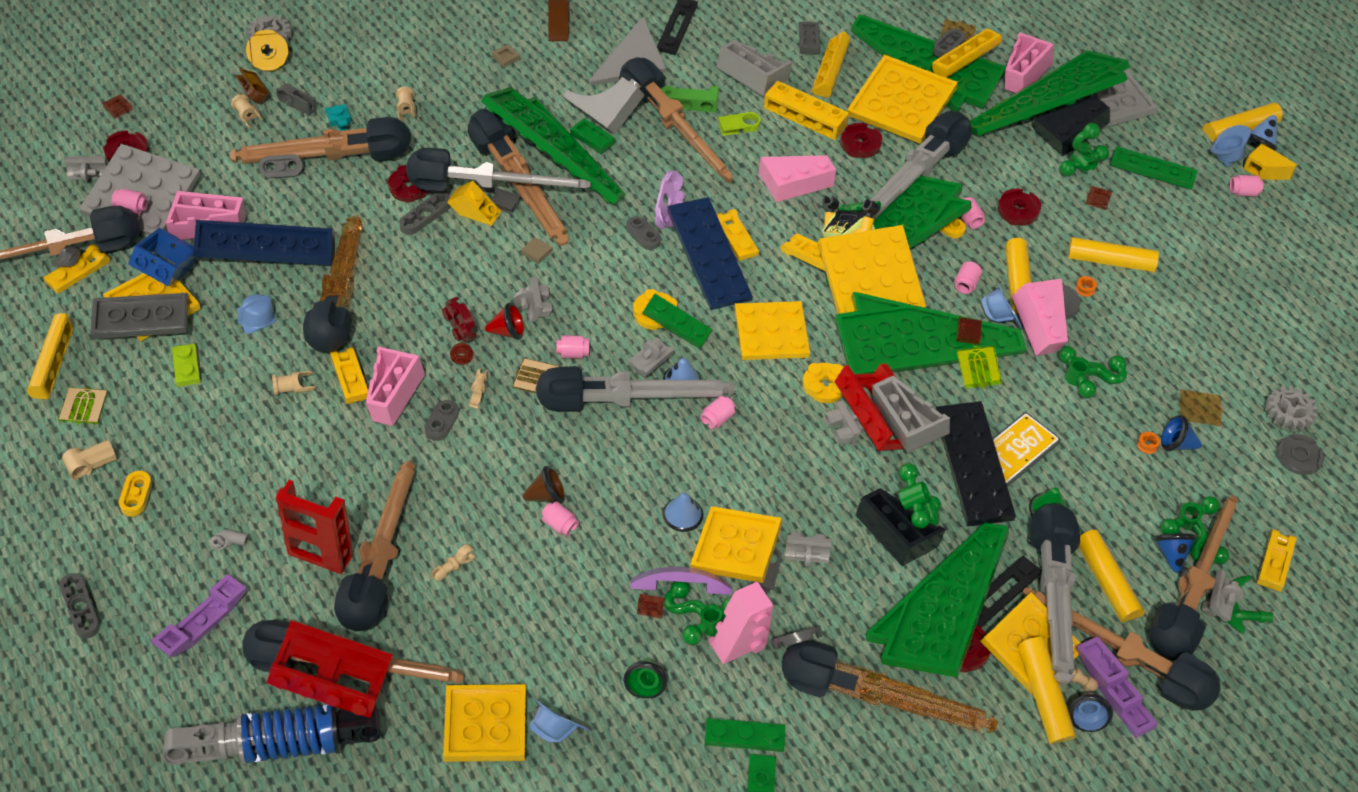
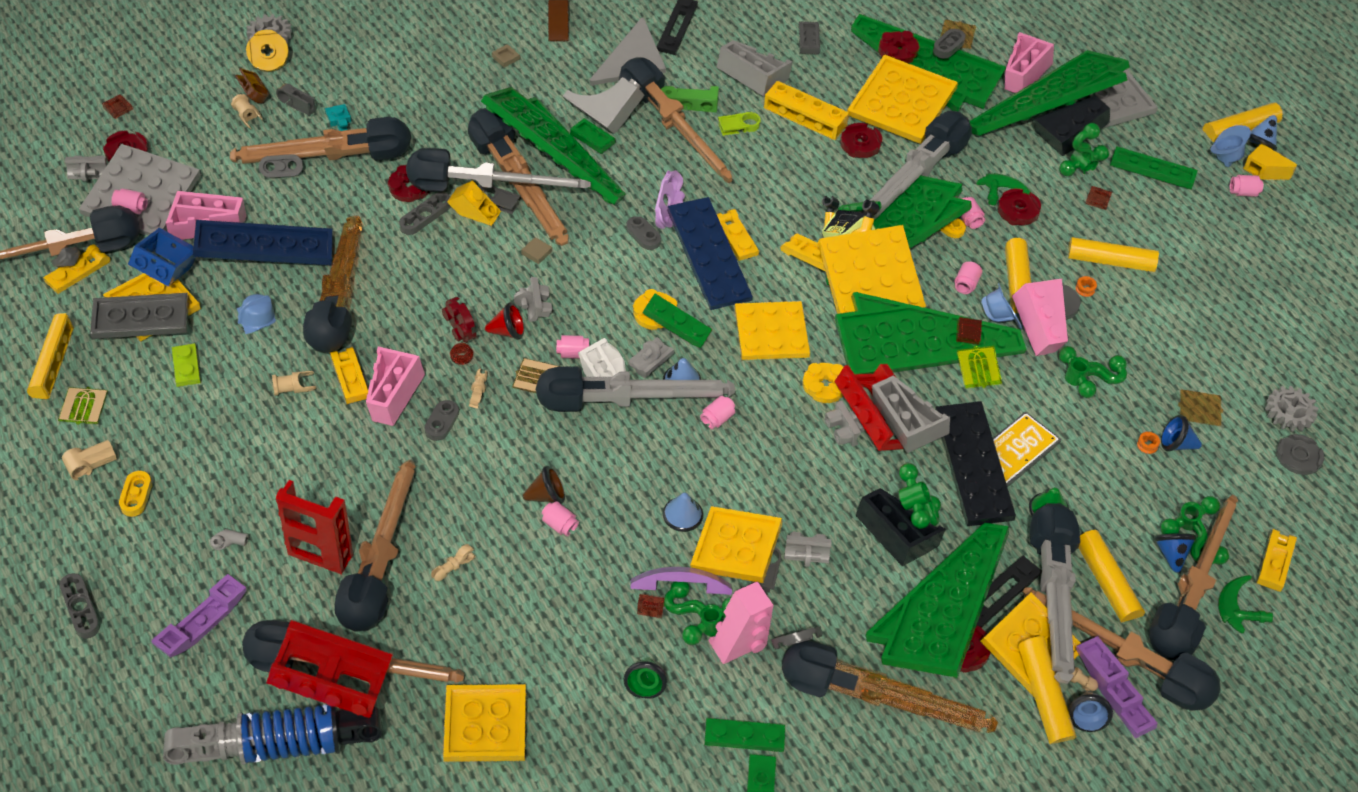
(405, 102): tan piece -> none
(552, 726): medium blue piece -> none
(601, 360): none -> white slope
(796, 175): bright pink wedge -> none
(831, 65): yellow brick -> none
(892, 40): none -> dark red plate
(966, 53): yellow brick -> none
(996, 180): none -> green piece
(1223, 597): light grey hips -> none

